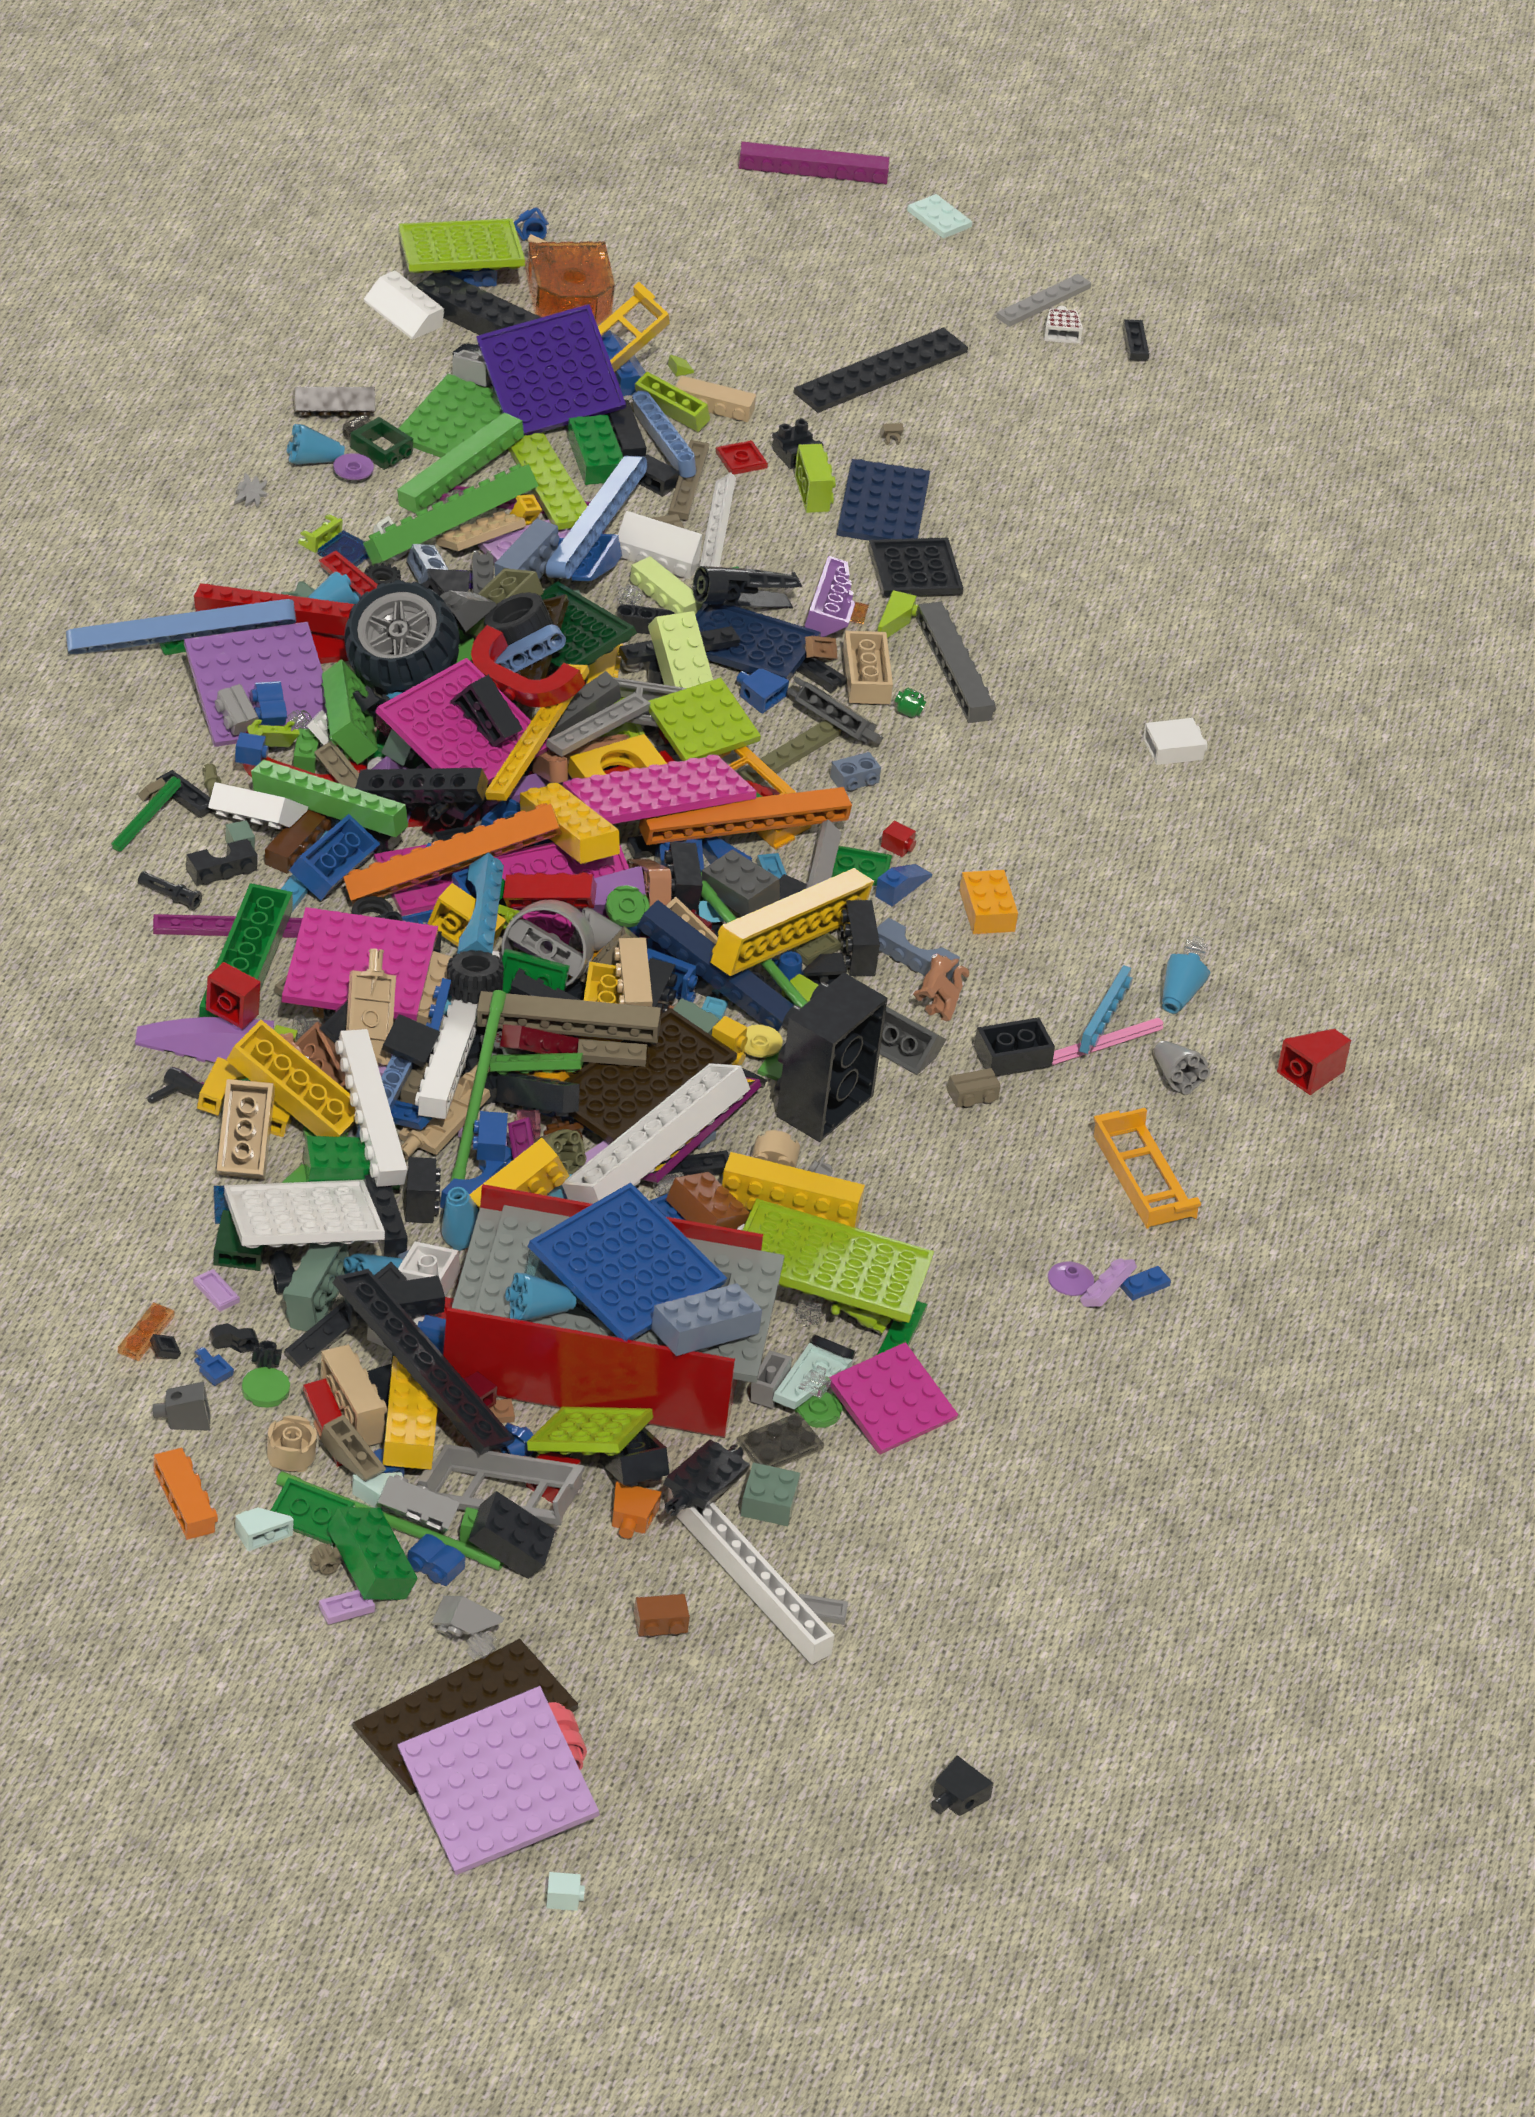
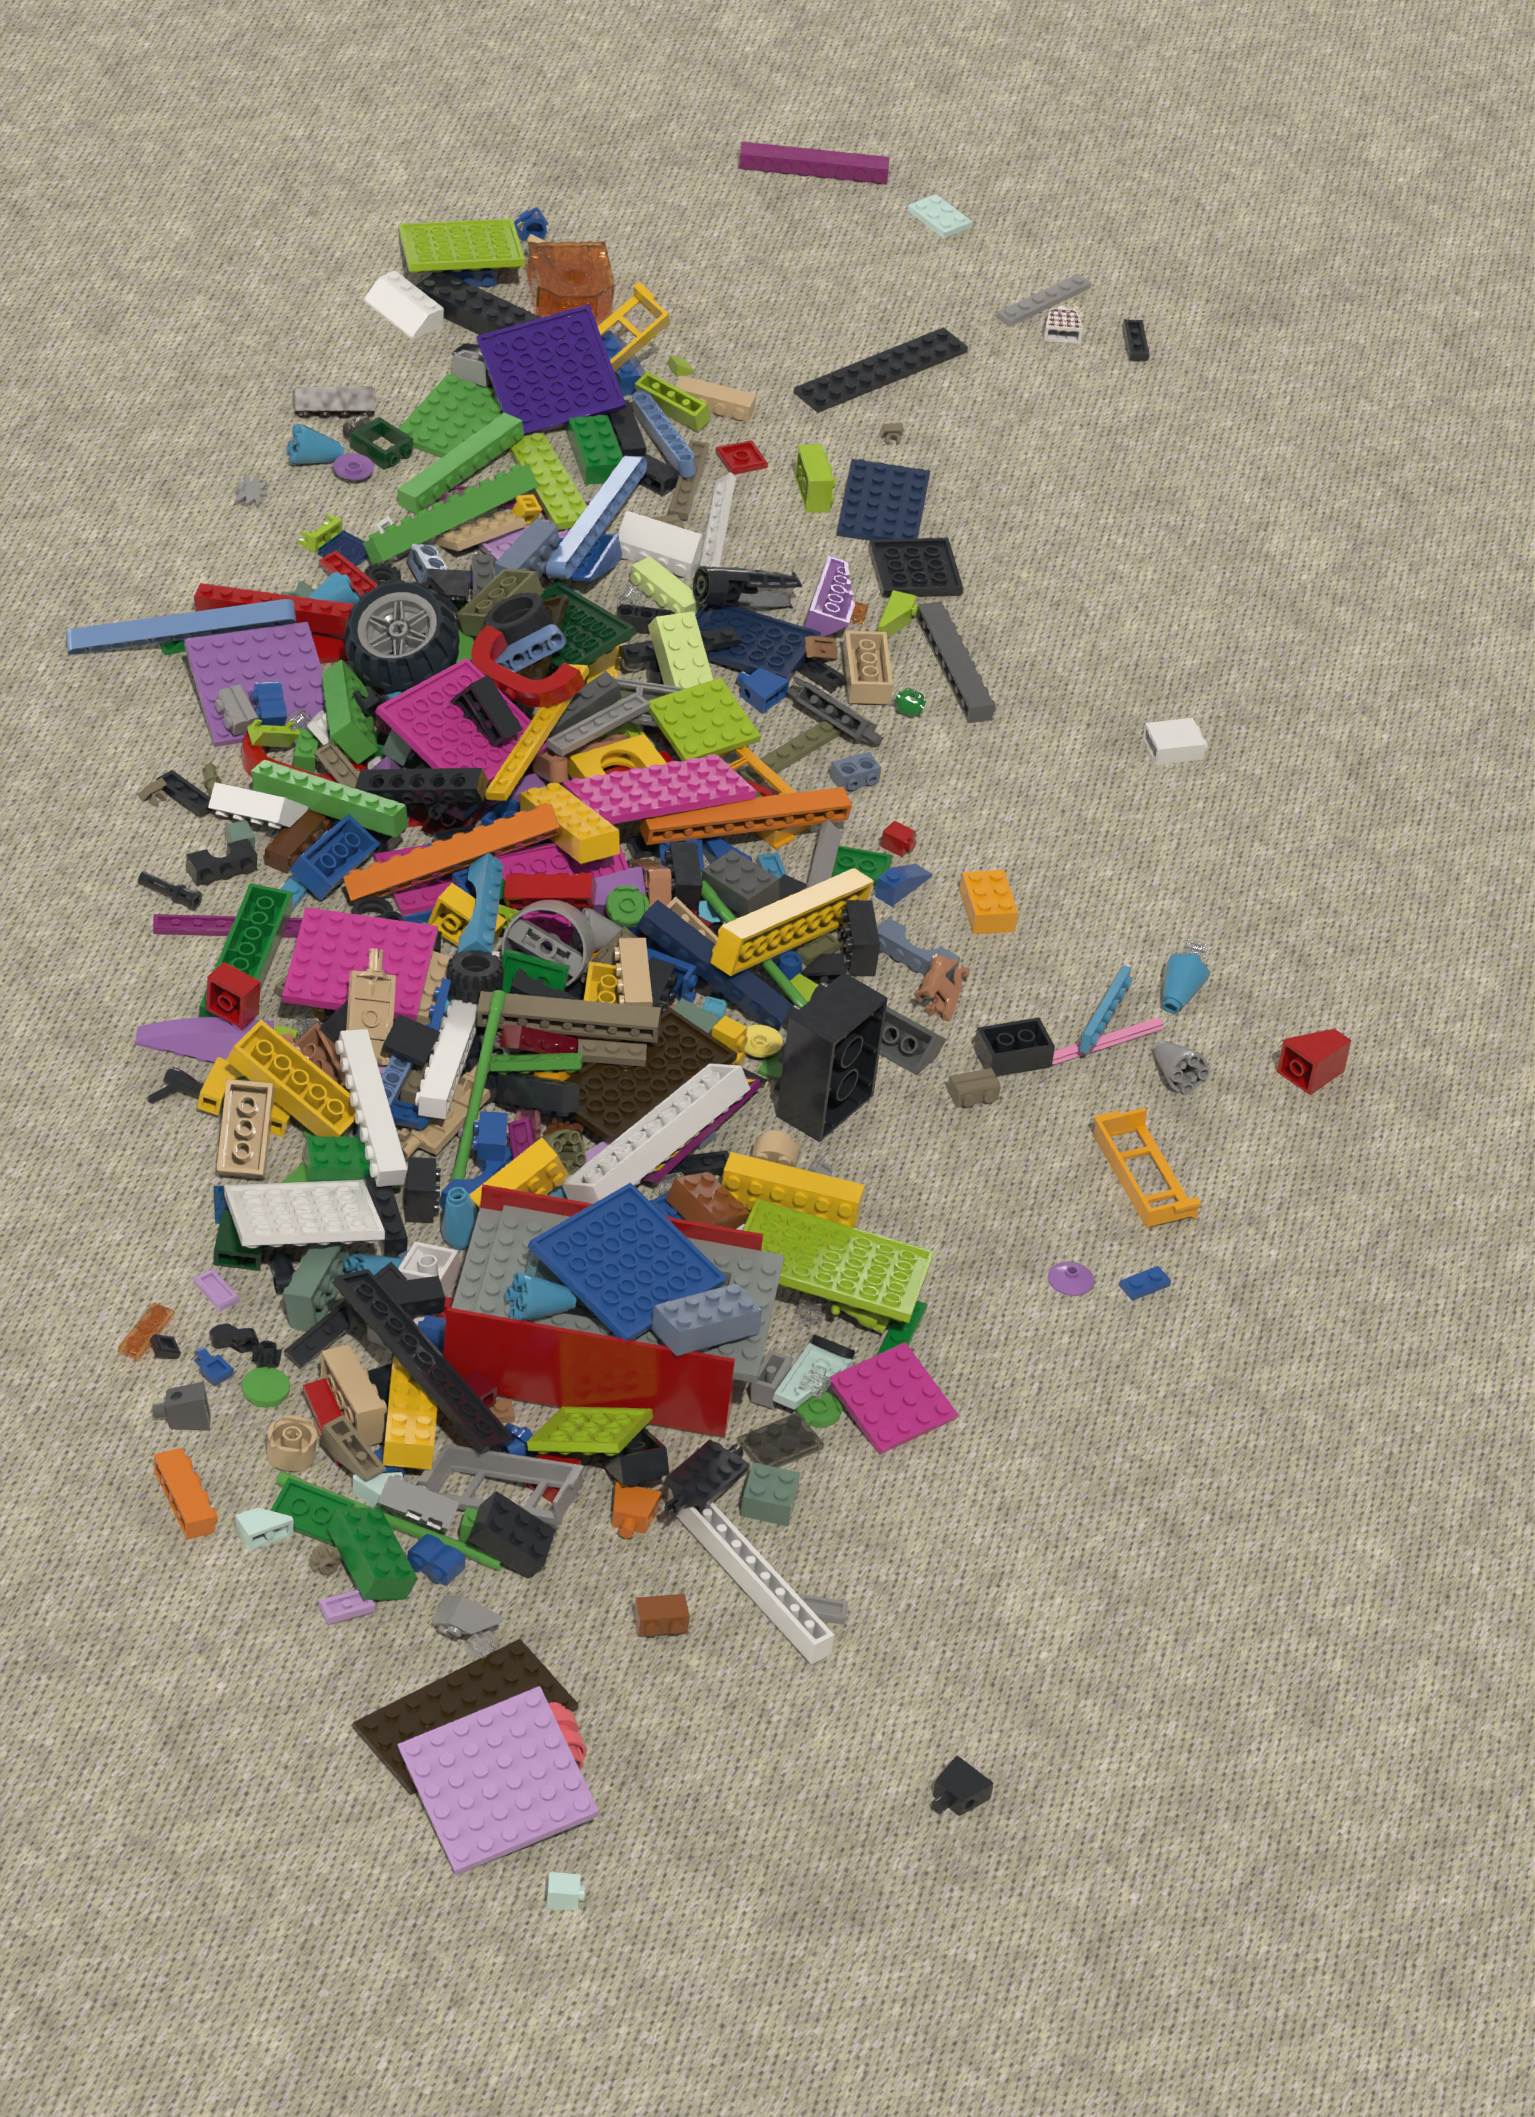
(146, 814): green axle -> none
(250, 749): blue brick -> none
(467, 607): dark grey slope -> none
(788, 438): black hips -> none
(1108, 1282): lavender plate -> none

